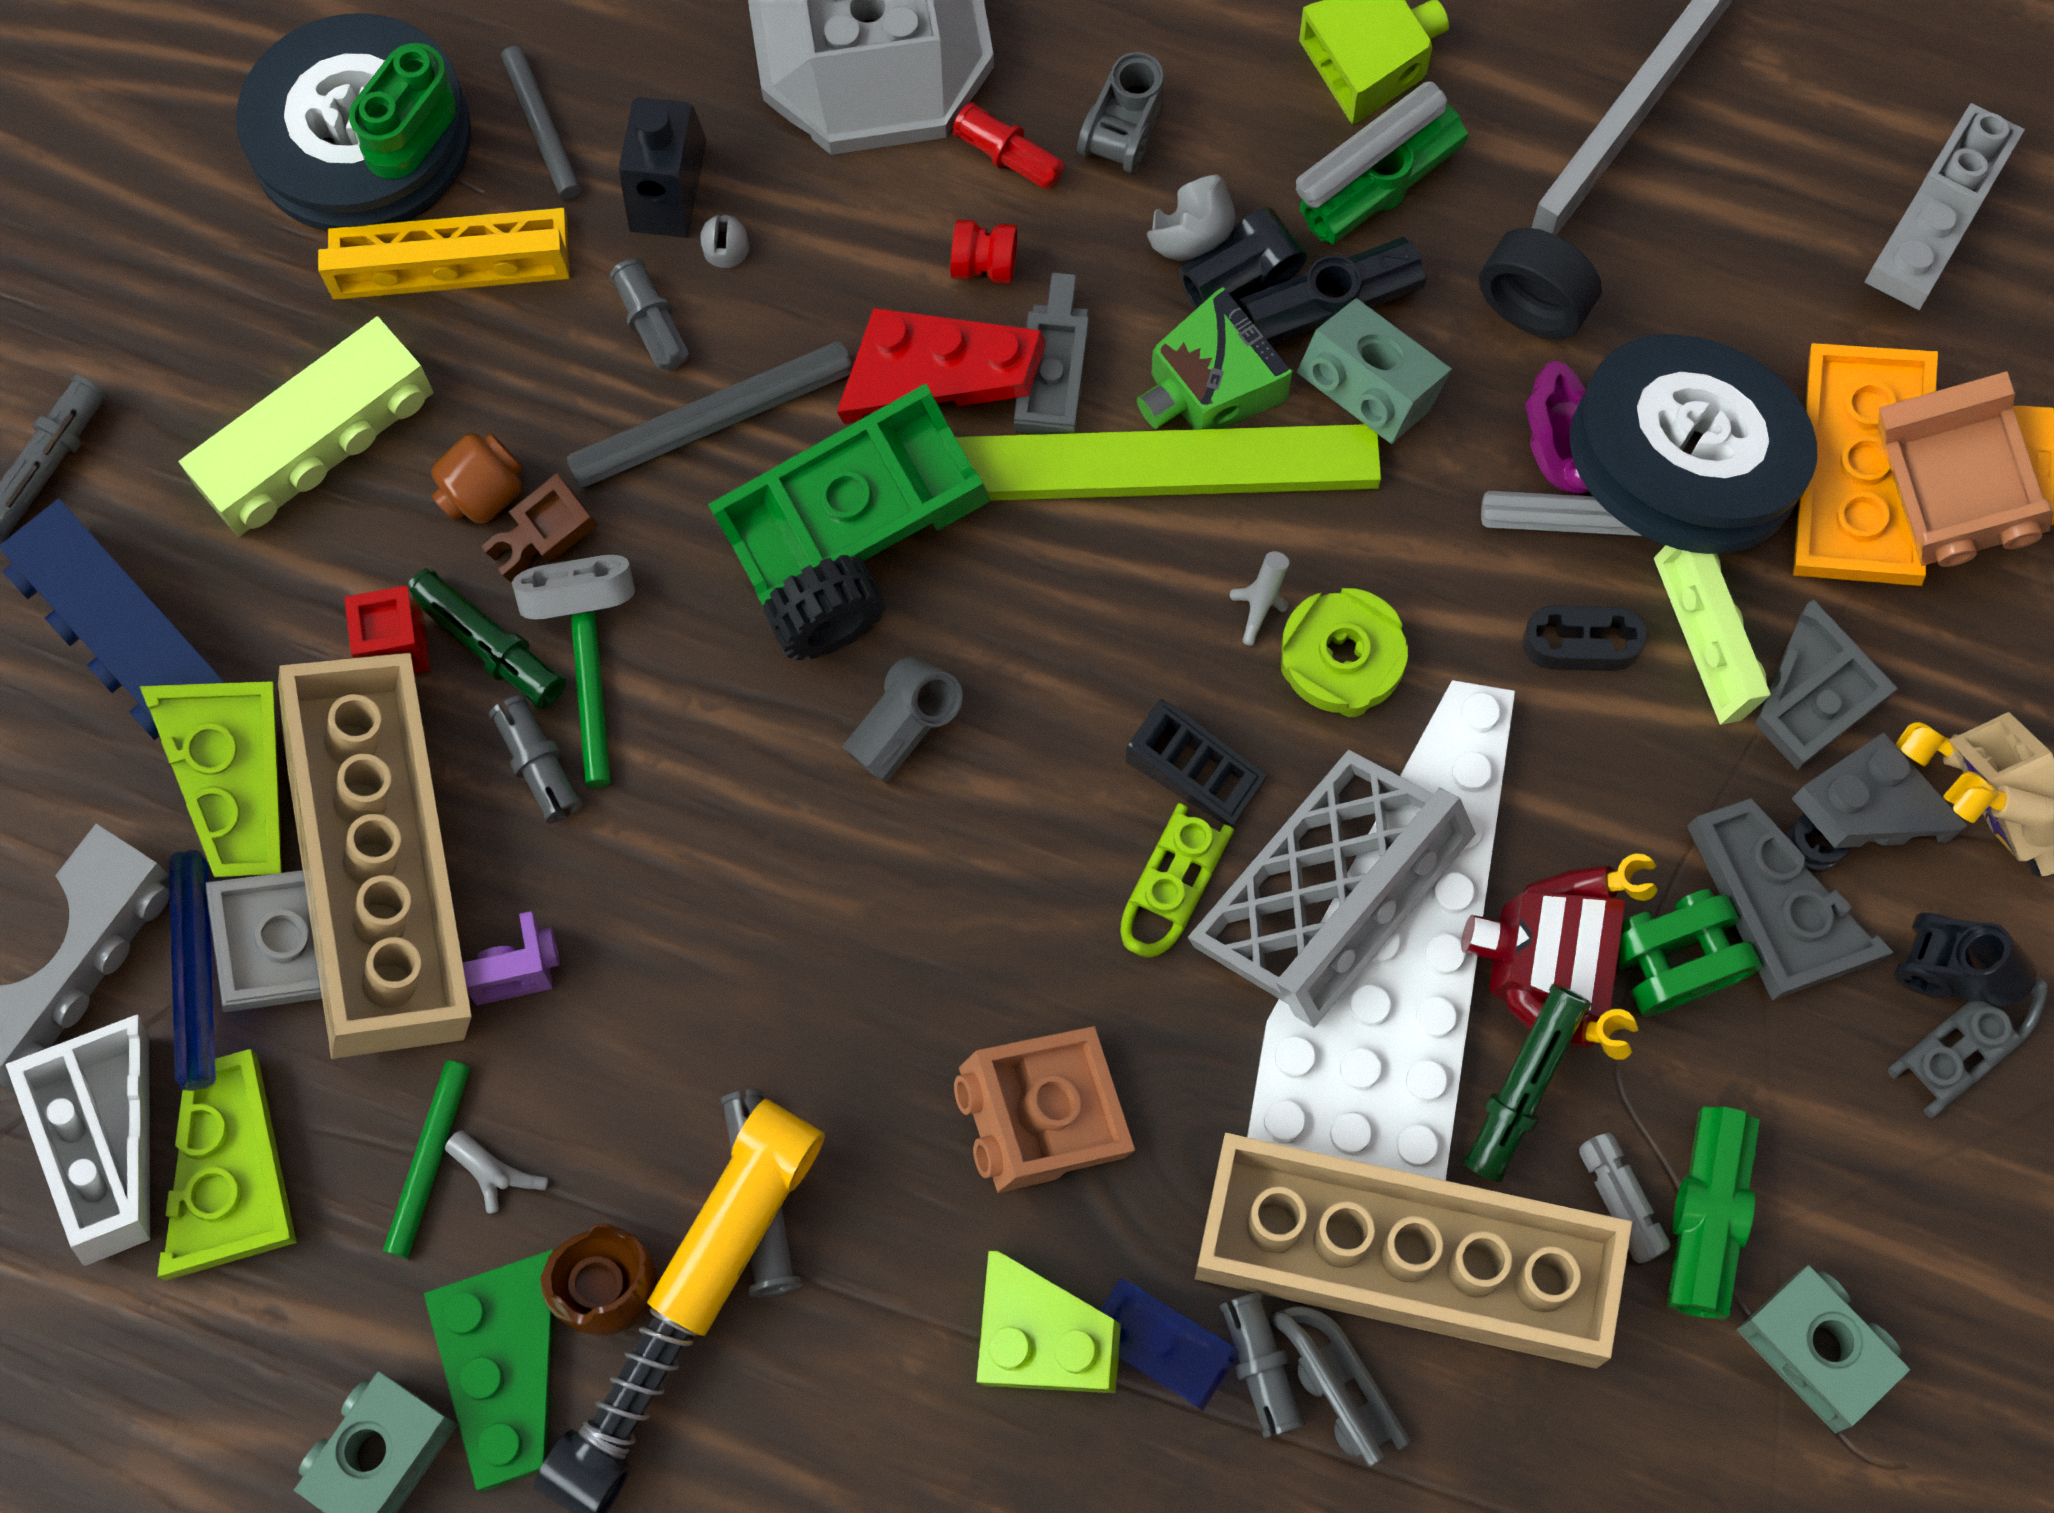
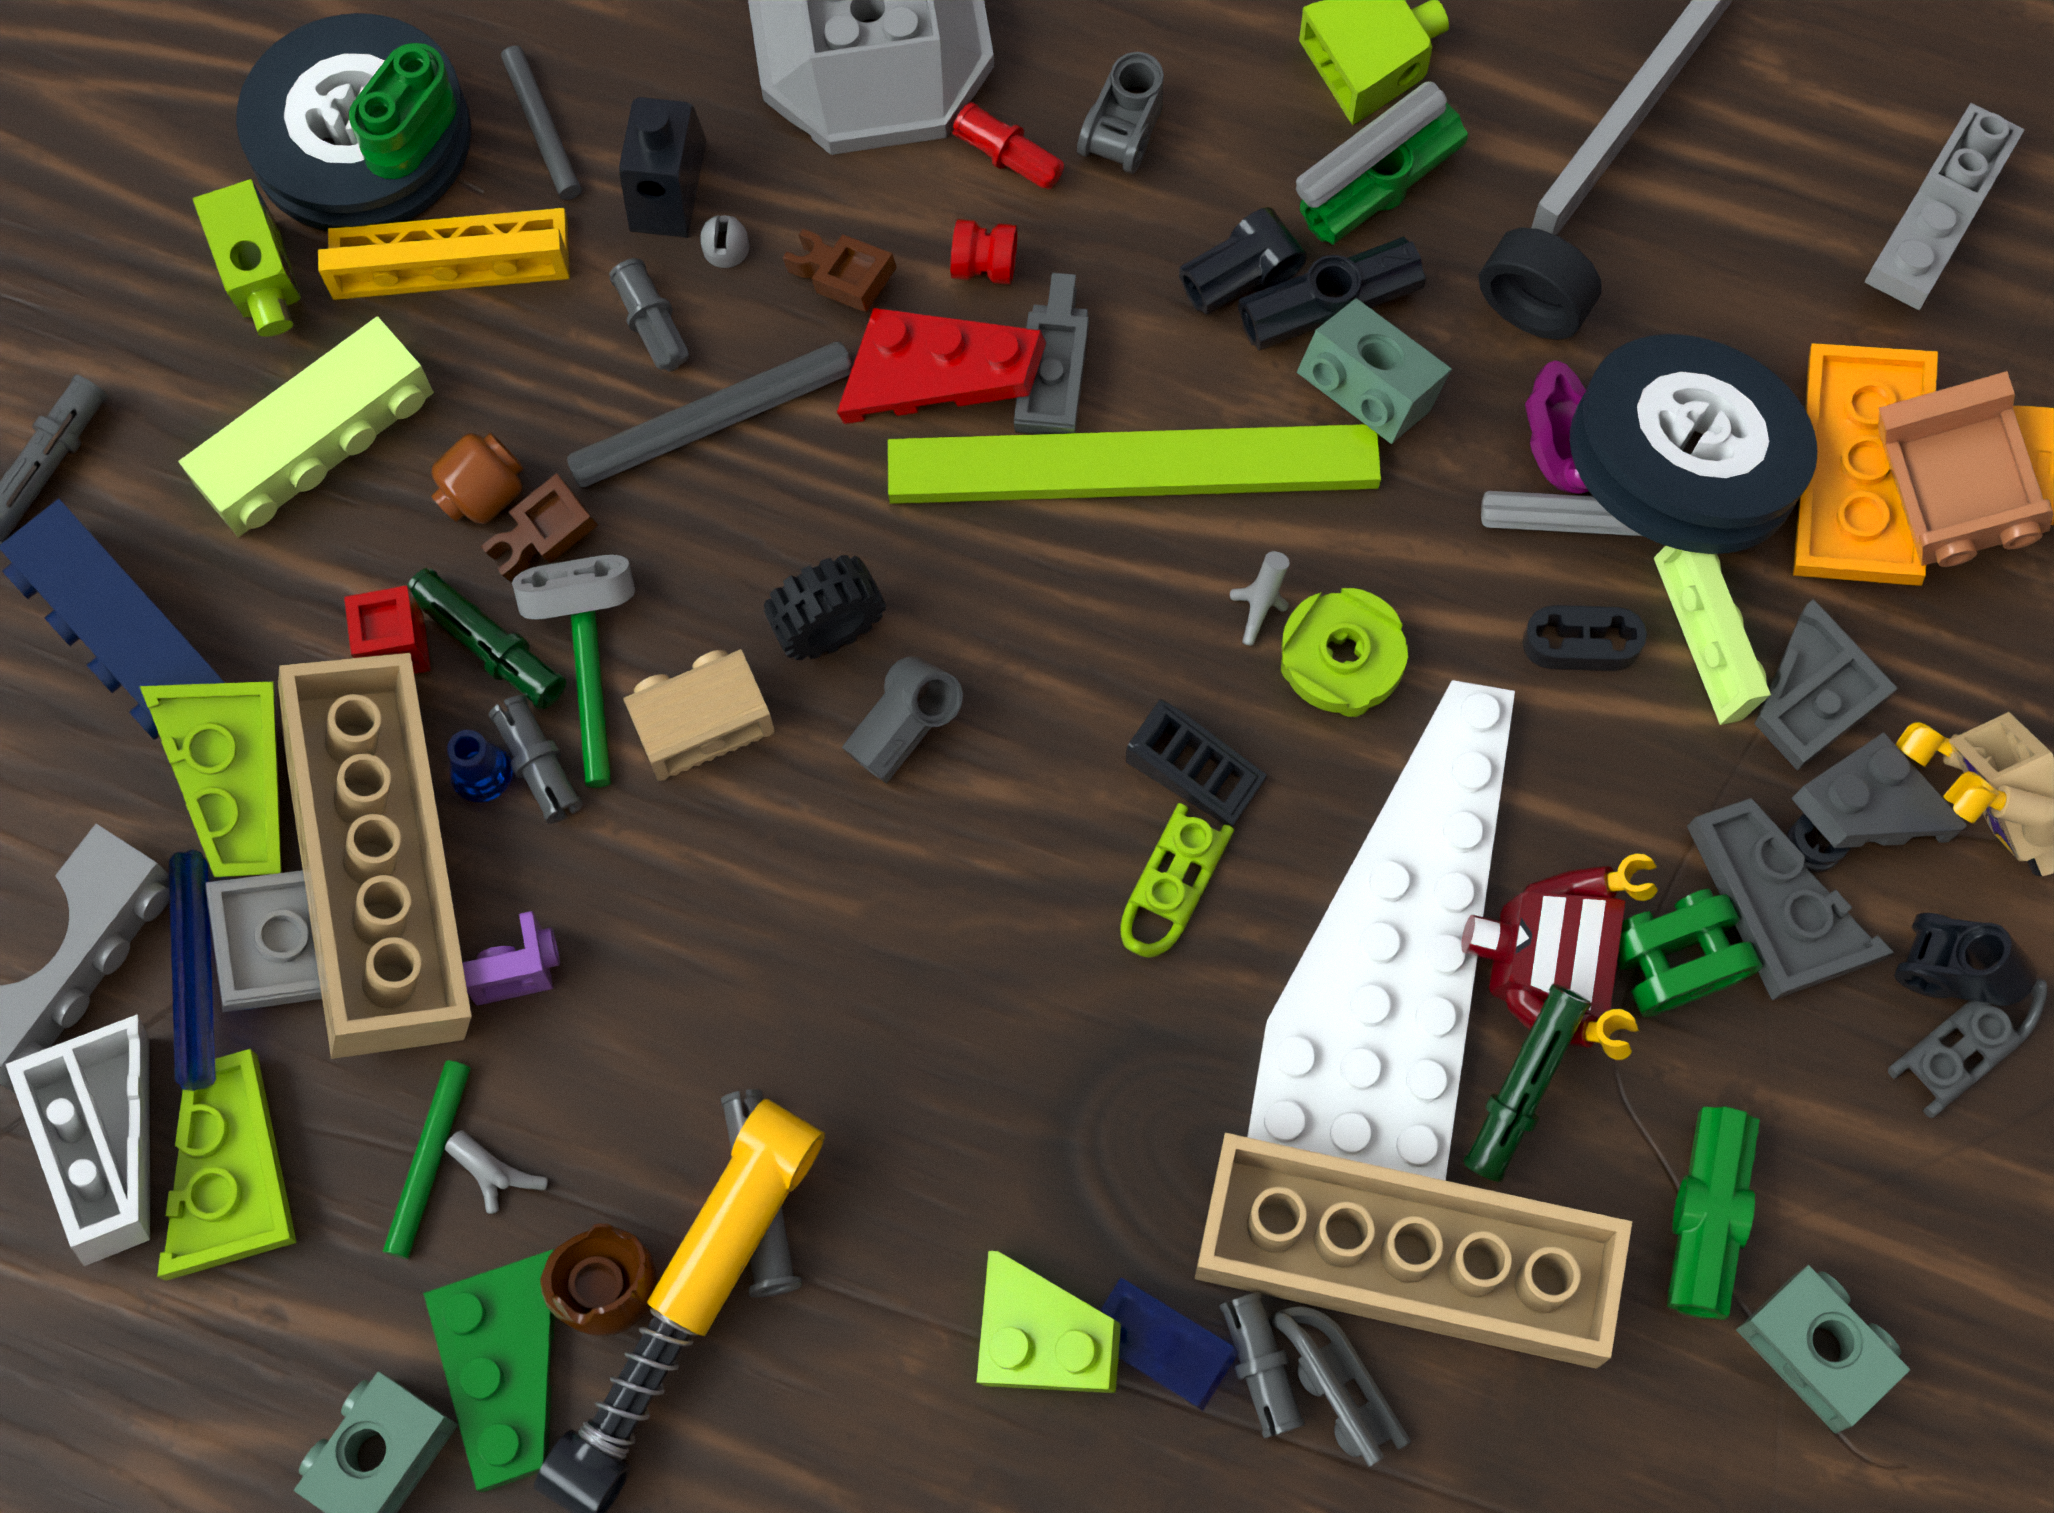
(249, 255): none -> lime torso
(478, 767): none -> clear blue cone
(698, 713): none -> tan brick
(847, 272): none -> reddish brown plate
(852, 493): green piece -> none
(1042, 1108): nougat plate -> none
(1199, 223): light grey hair -> none
(1214, 370): bright green torso -> none
(1369, 903): light grey fence -> none
(1624, 1196): light grey axle -> none

